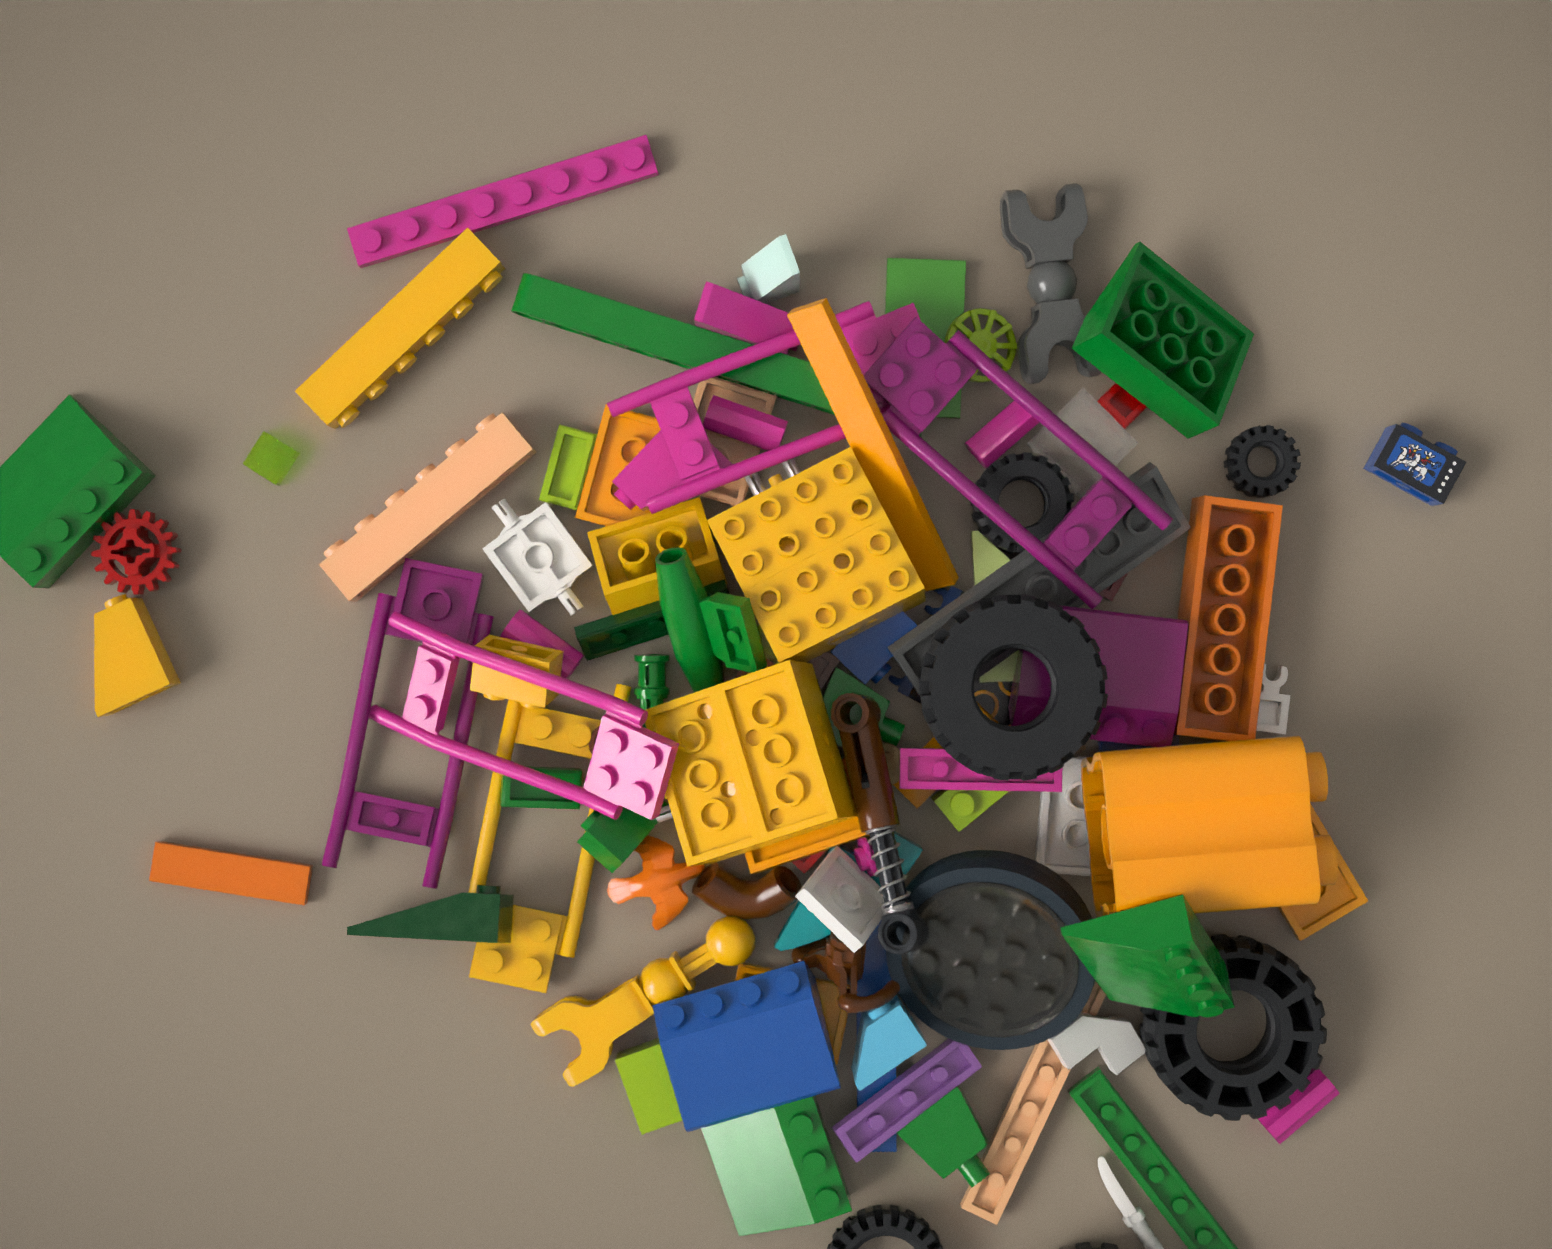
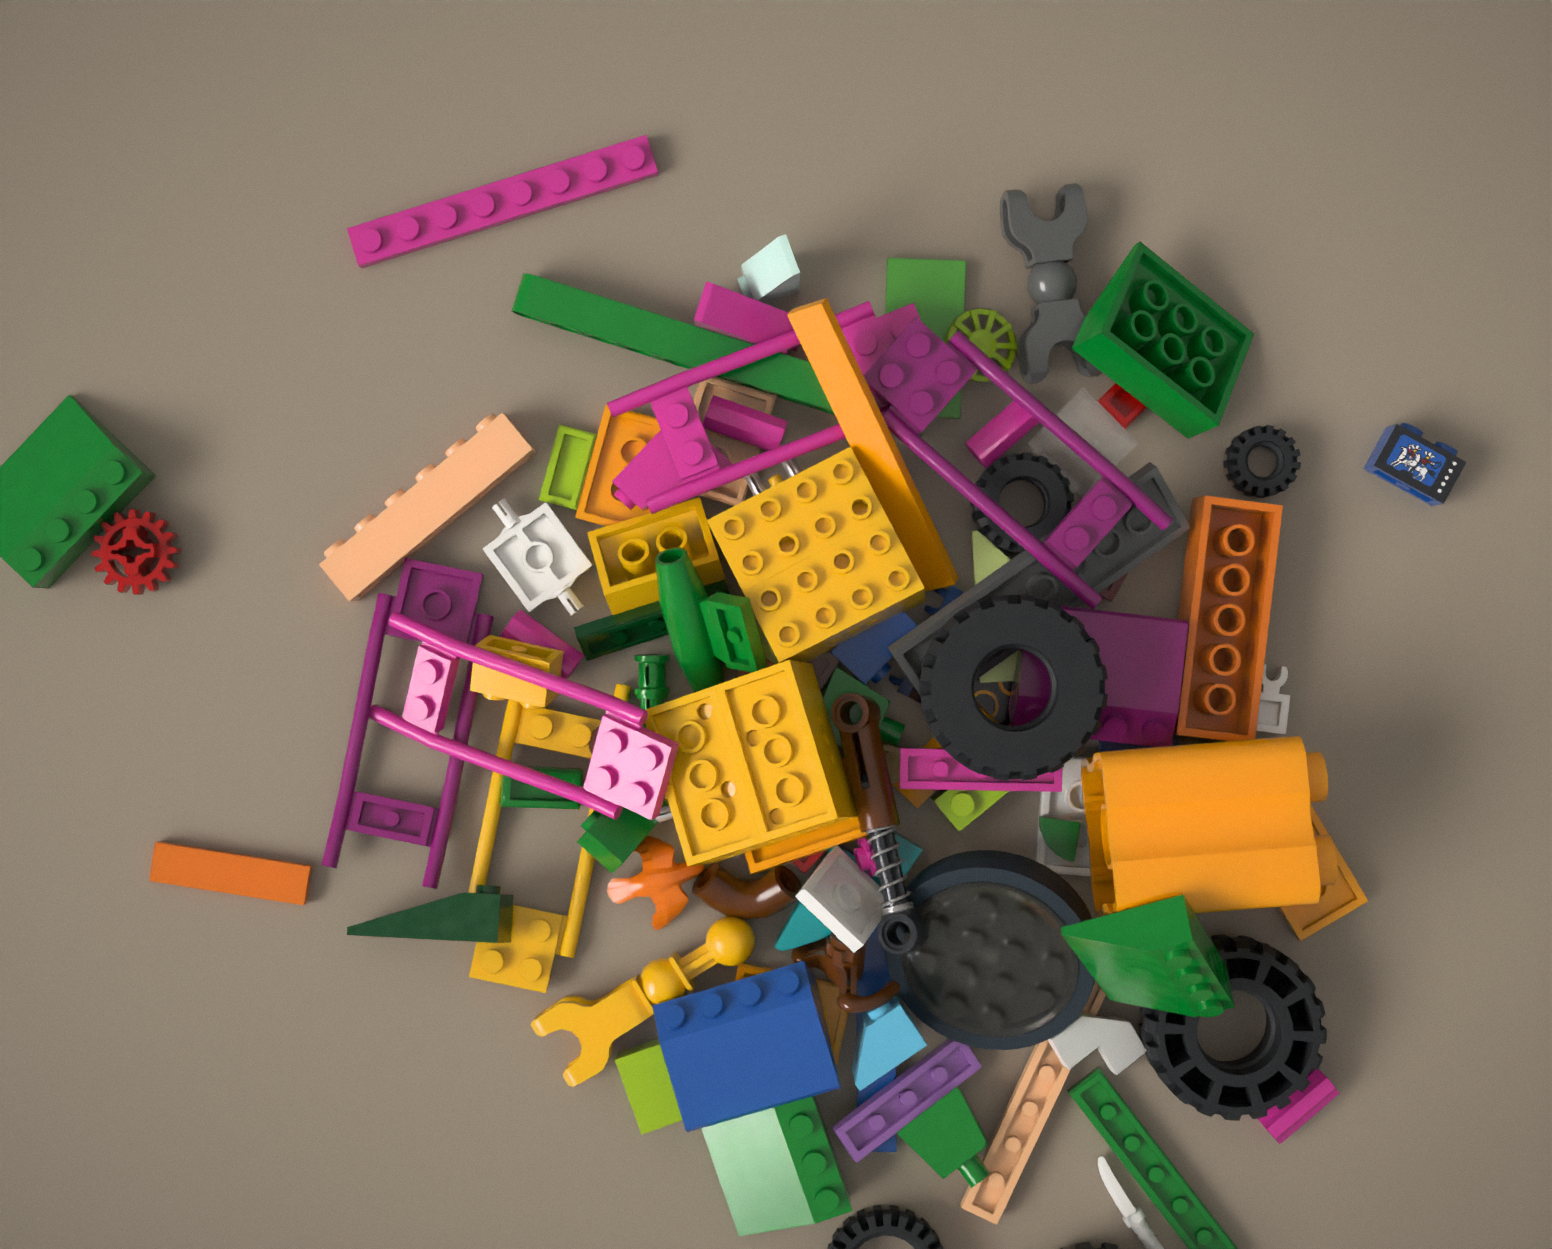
(128, 656): yellow slope -> none
(271, 458): clear neon green plate -> none
(401, 330): yellow brick -> none
(1060, 836): none -> green tile

